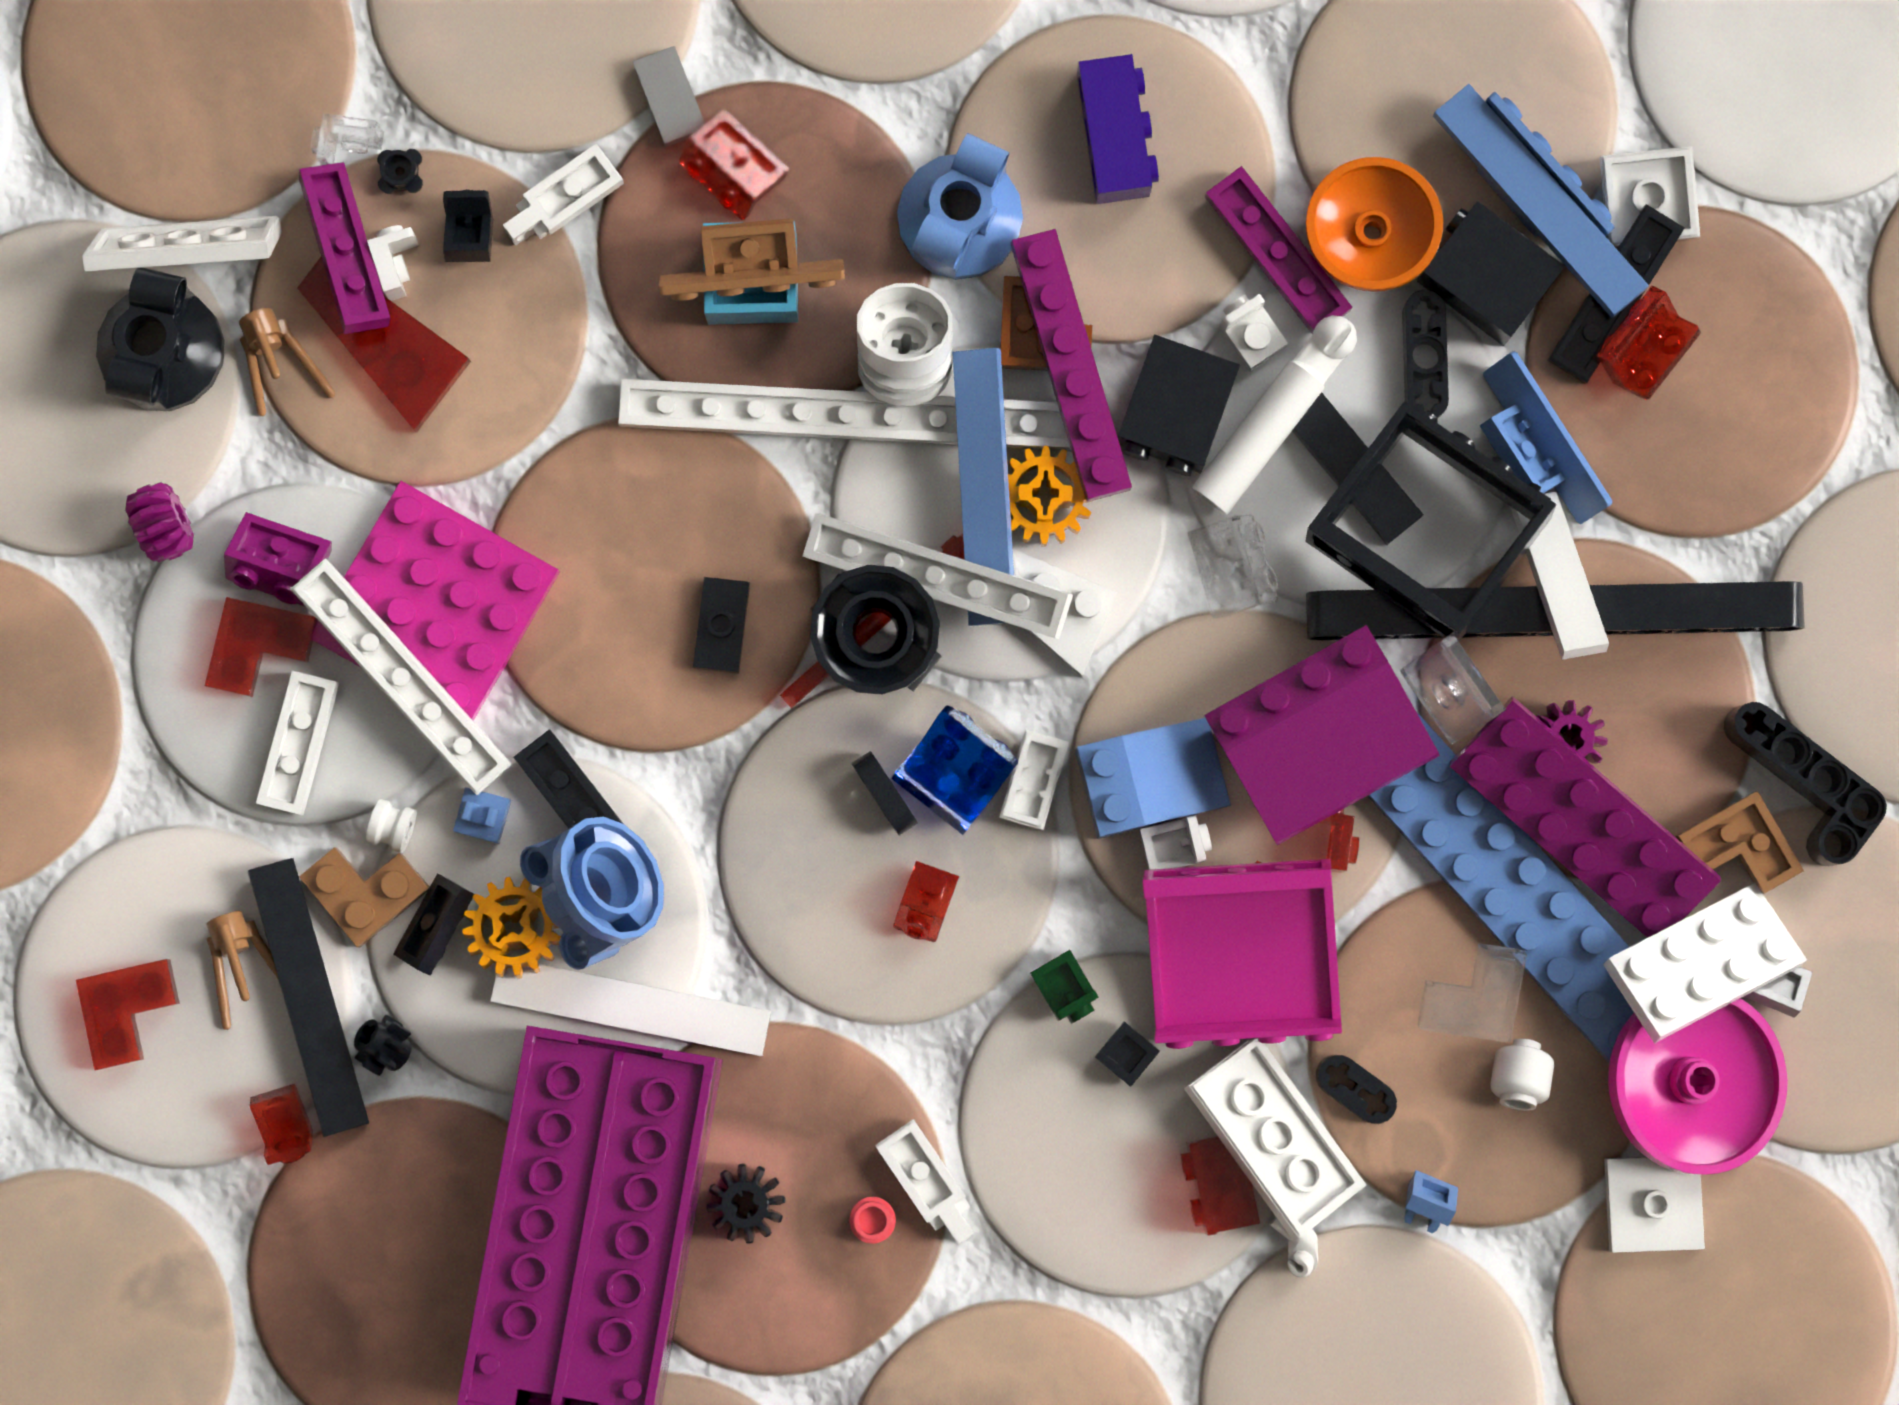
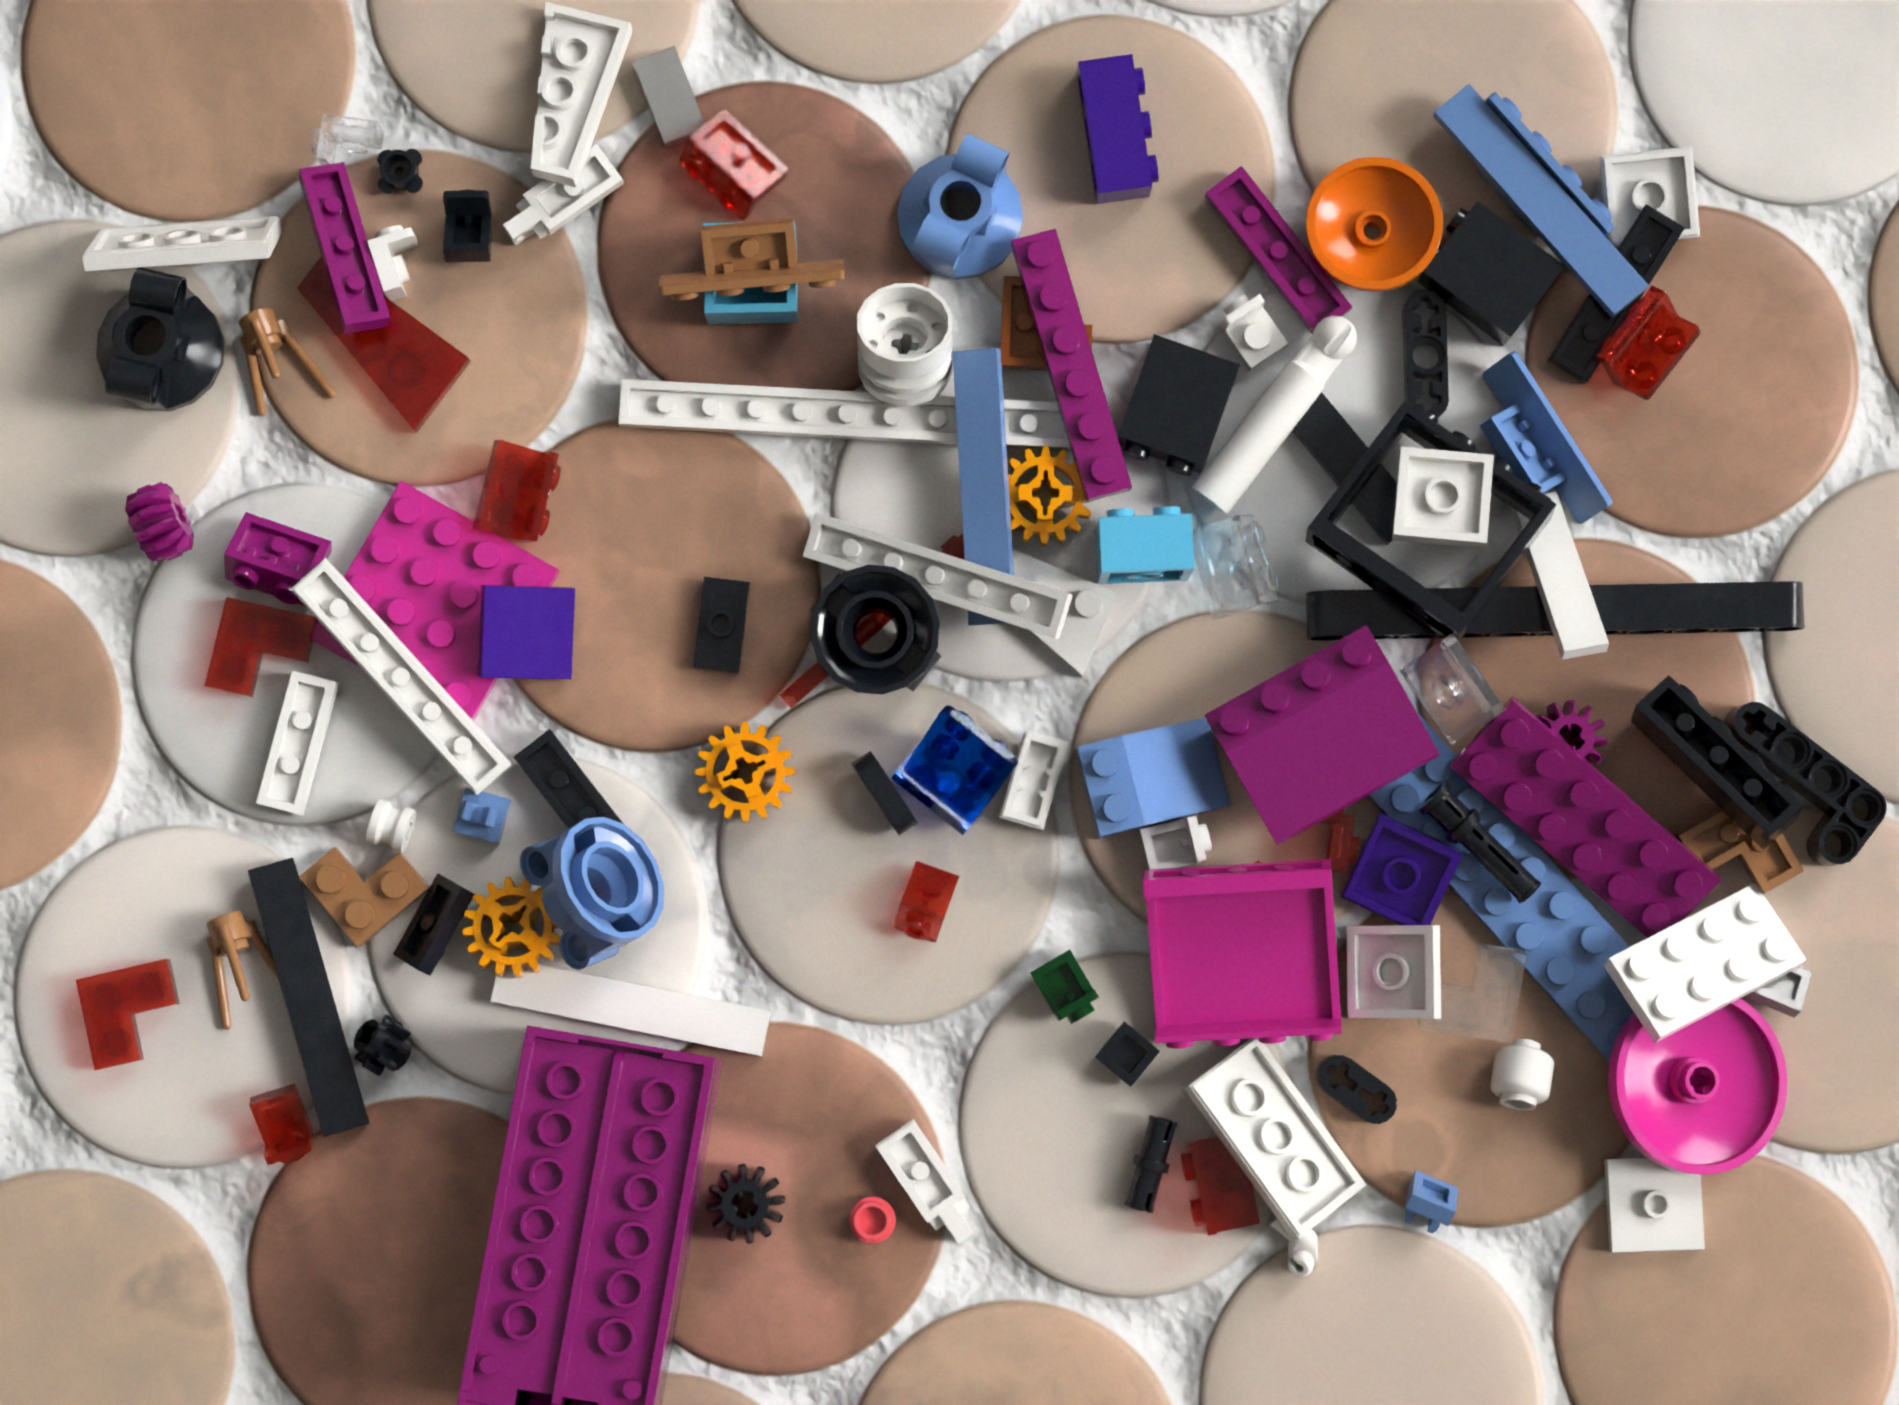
(517, 492): none -> clear red bracket
(526, 632): none -> dark purple tile
(576, 79): none -> white wing
(717, 783): none -> light orange gear
(1144, 546): none -> medium azure brick
(1151, 1164): none -> black pin
(1394, 972): none -> white plate
(1402, 873): none -> dark purple tile
(1443, 497): none -> white plate
(1464, 827): none -> black pin
(1717, 761): none -> black brick

